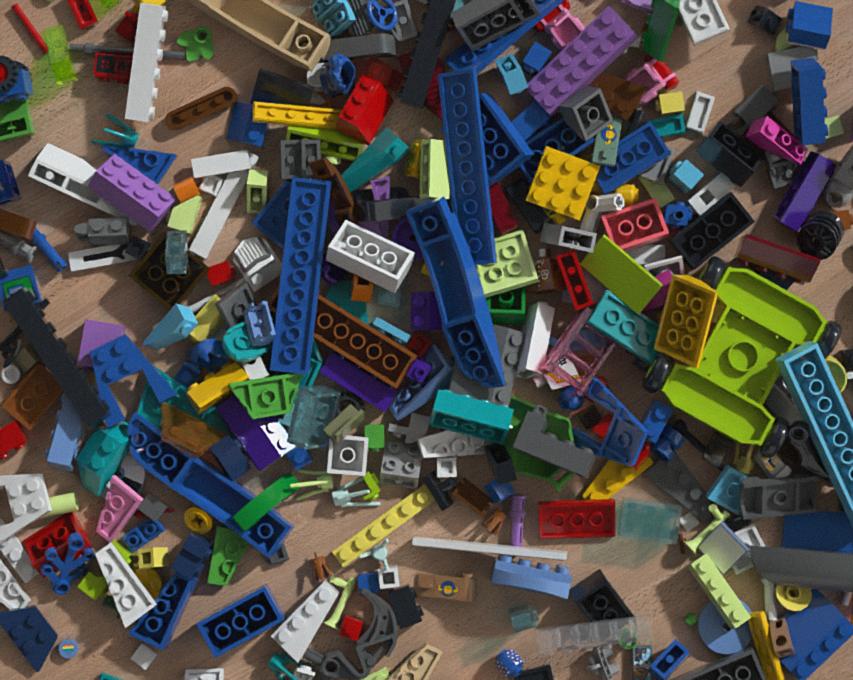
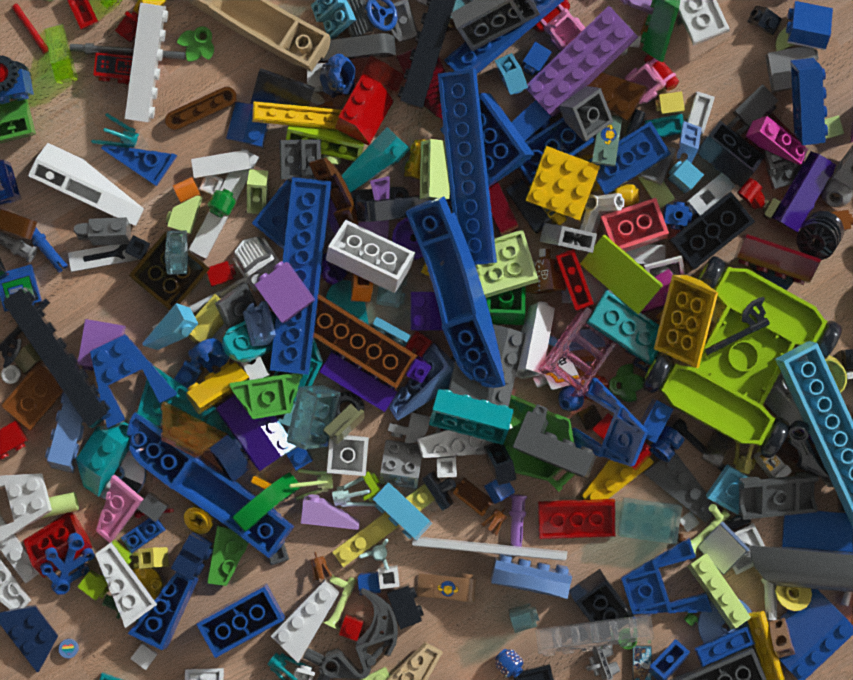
(132, 192): medium lavender brick -> none
(221, 203): none -> green head
(260, 482): none -> light orange tile
(284, 291): none -> medium lavender brick
(323, 513): none -> lavender slope
(376, 436): bright green brick -> none
(401, 512): none -> medium azure brick
(629, 383): none -> bright green plate
(647, 590): none -> blue wing
(689, 140): none -> medium blue hinge
(724, 645): none -> blue tile
(752, 194): none -> red piece
(753, 326): none -> black piece
(770, 208): none -> olive plate

